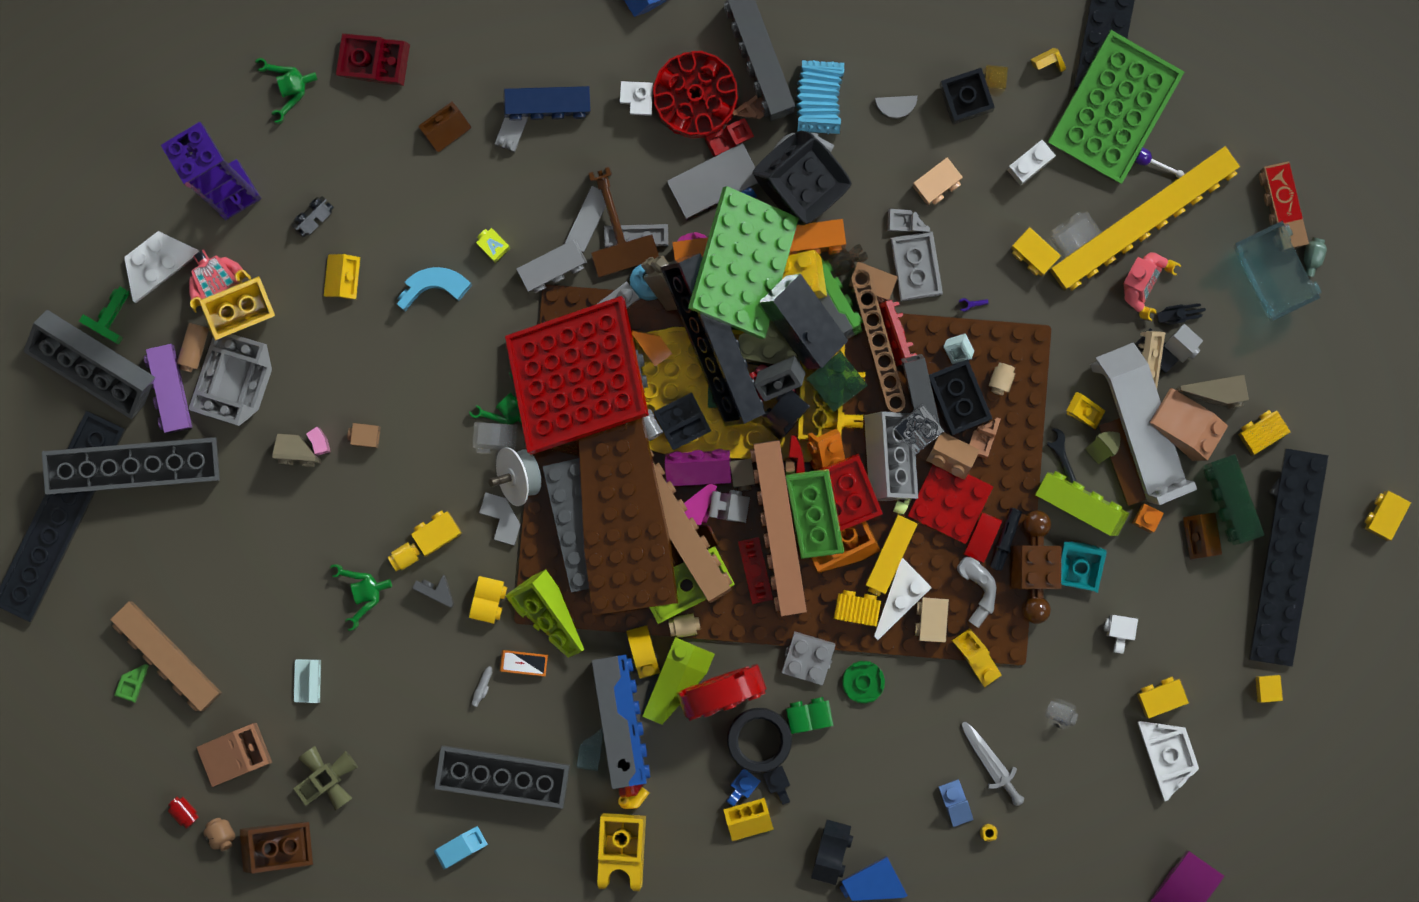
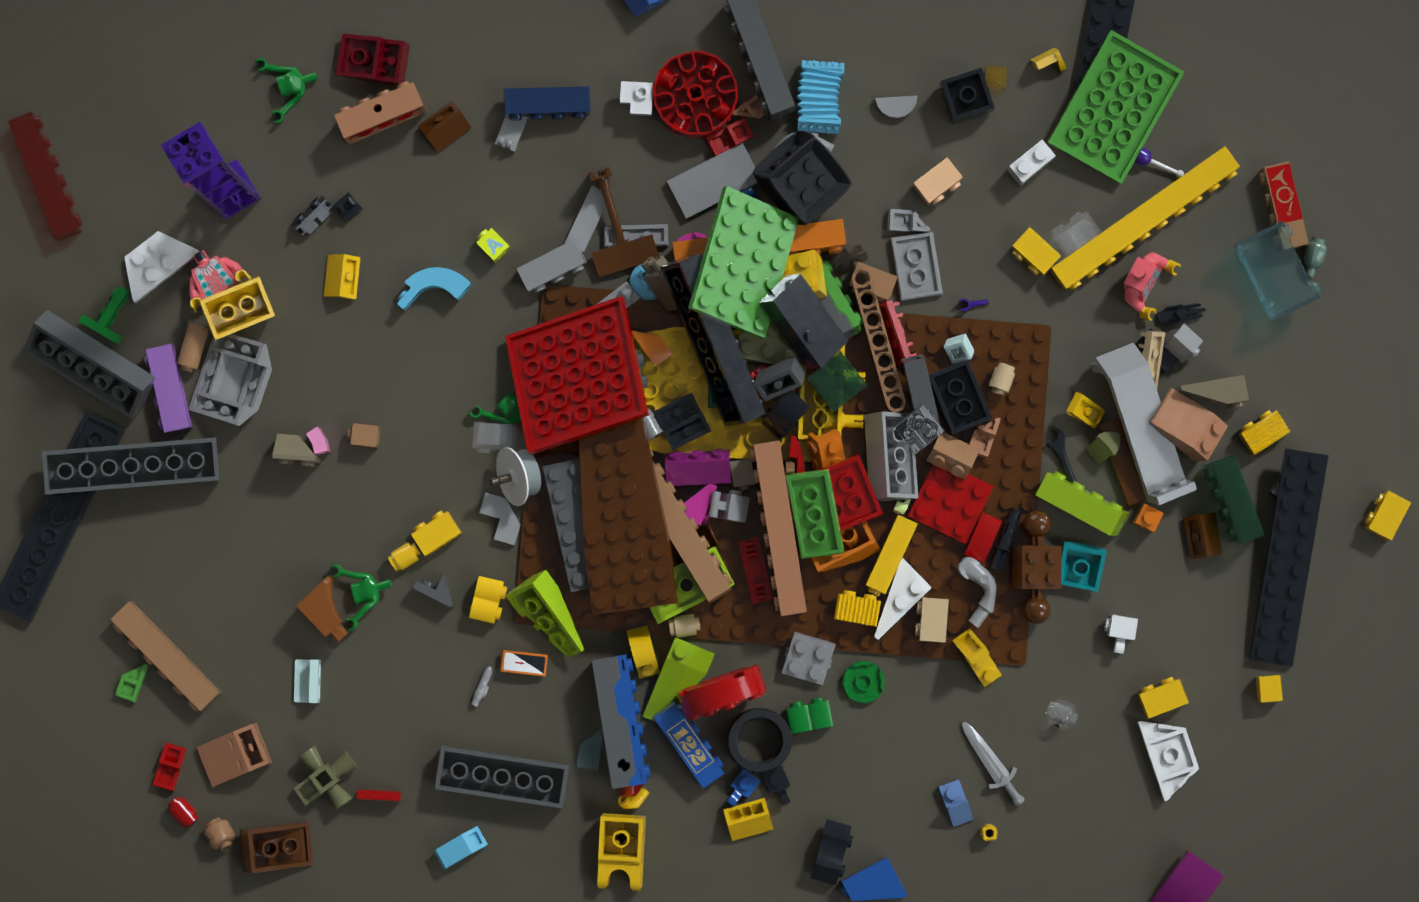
(45, 176): none -> clear red brick
(169, 767): none -> red slope
(322, 611): none -> dark orange hips
(347, 207): none -> black tile
(379, 795): none -> red tile
(380, 113): none -> nougat brick
(688, 744): none -> blue brick

